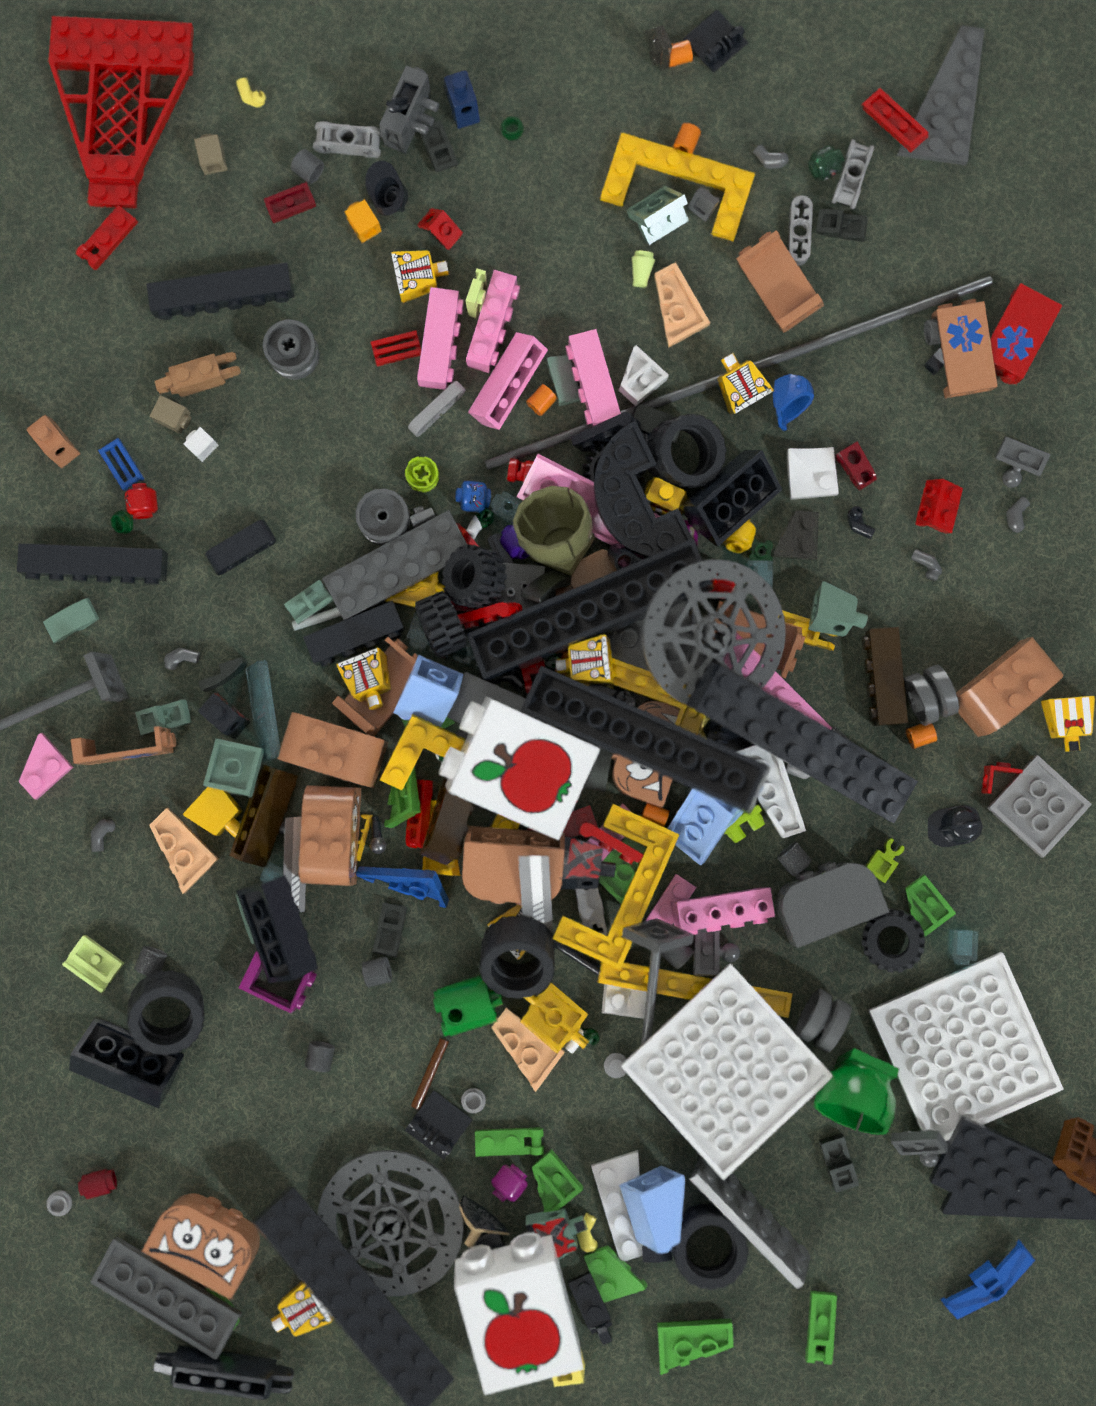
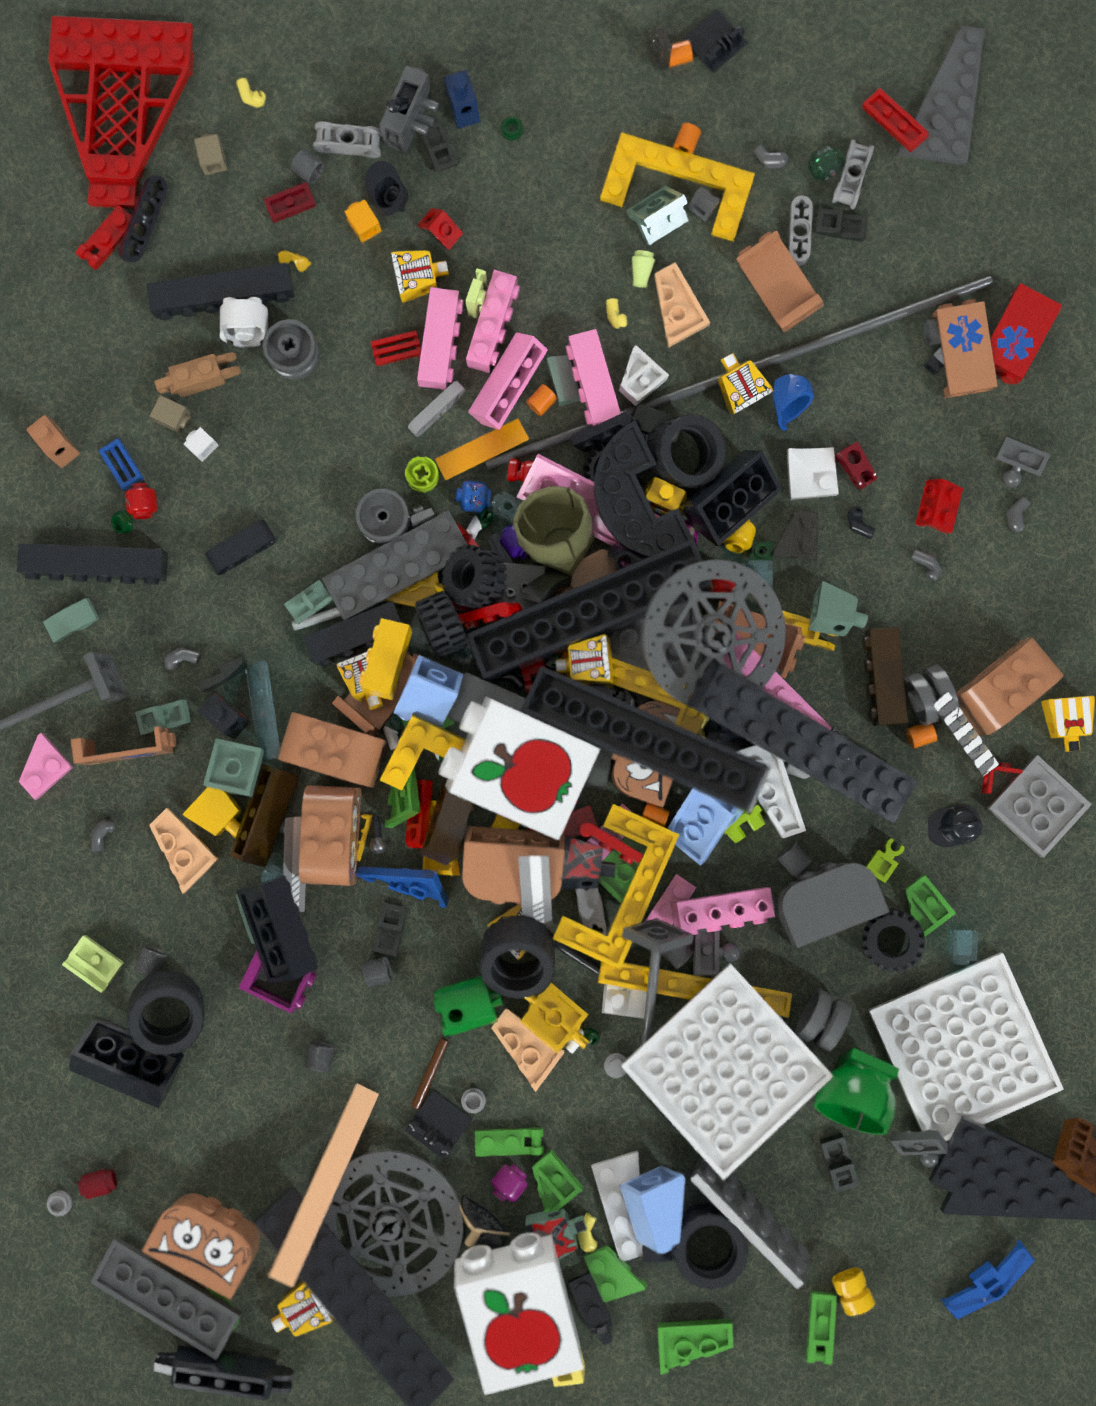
(140, 217): none -> black beam
(243, 321): none -> white brick
(301, 262): none -> yellow piece
(323, 1185): none -> light nougat tile
(385, 659): none -> yellow brick
(392, 729): none -> arm
(481, 449): none -> light orange sticker
(613, 314): none -> light yellow arm
(854, 1294): none -> yellow wheel
(965, 734): none -> sticker

